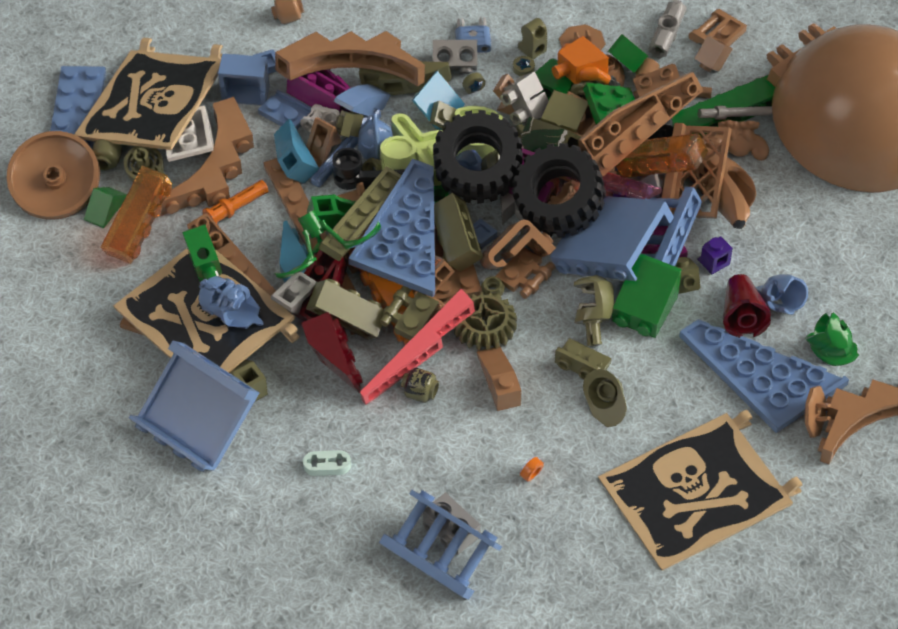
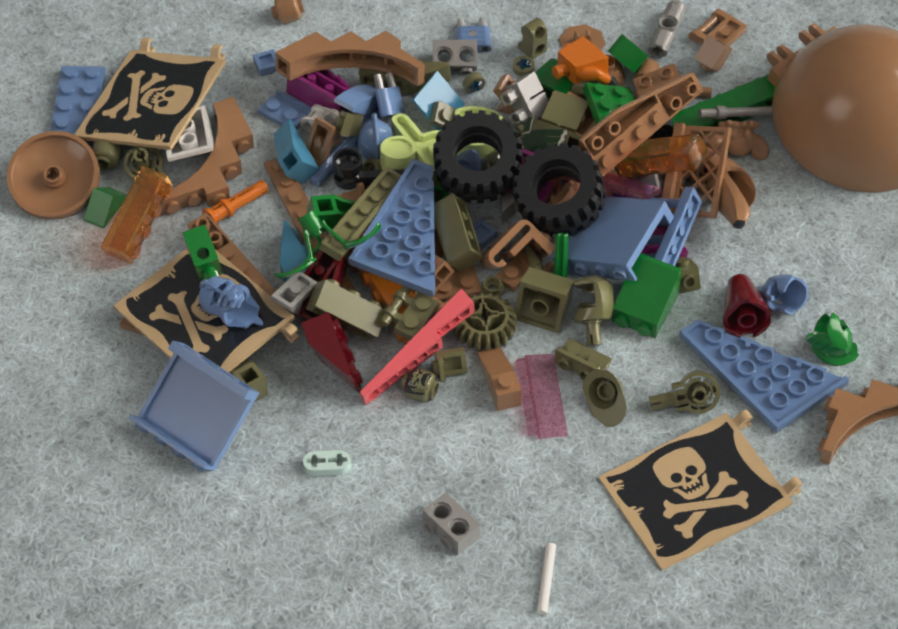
(244, 78): medium blue piece -> none
(390, 98): none -> medium blue piece
(439, 568): medium blue fence -> none
(449, 363): none -> olive bracket
(531, 469): orange tile -> none
(534, 261): none -> olive piece
(541, 396): none -> clear pink windscreen
(543, 299): none -> olive slope
(546, 578): none -> white bar
(561, 254): none -> green axle
(693, 392): none -> olive pin
(713, 250): dark purple brick -> none
(814, 411): medium nougat piece -> none

